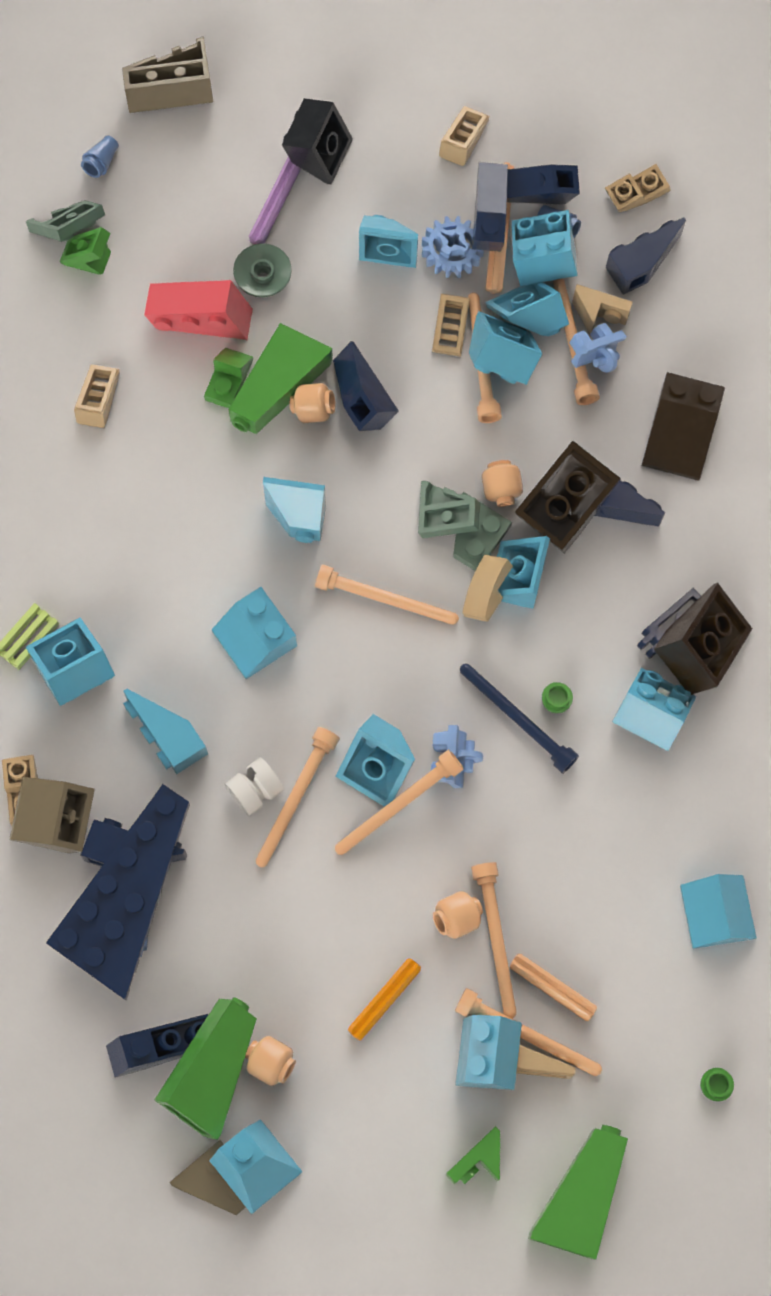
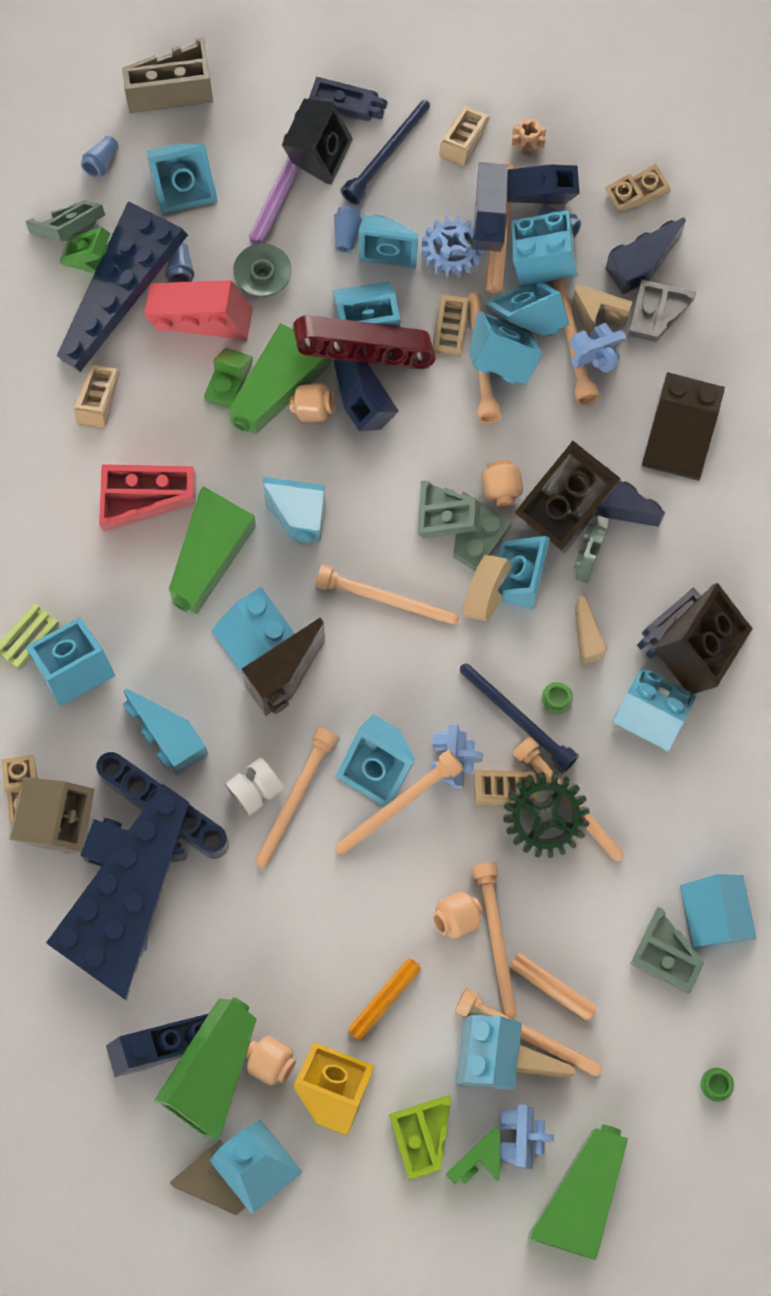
(130, 773): none -> dark blue beam
(132, 260): none -> dark blue wing
(143, 492): none -> coral wedge
(180, 266): none -> medium blue cone
(181, 176): none -> medium azure slope
(210, 546): none -> bright green slope
(279, 672): none -> dark brown slope
(332, 1087): none -> yellow slope
(346, 224): none -> medium blue cone
(349, 99): none -> dark blue hinge
(355, 189): none -> dark blue piece
(363, 342): none -> dark red beam
(368, 304): none -> medium azure slope
(422, 1136): none -> lime wing
(493, 776): none -> tan slope
(522, 1151): none -> light blue hips
(528, 136): none -> light nougat gear
(529, 754): none -> light nougat piece
(532, 838): none -> dark green gear
(585, 560): none -> sand green wing
(590, 641): none -> tan slope
(657, 309): none -> flat silver wing
(667, 955): none -> sand green wing

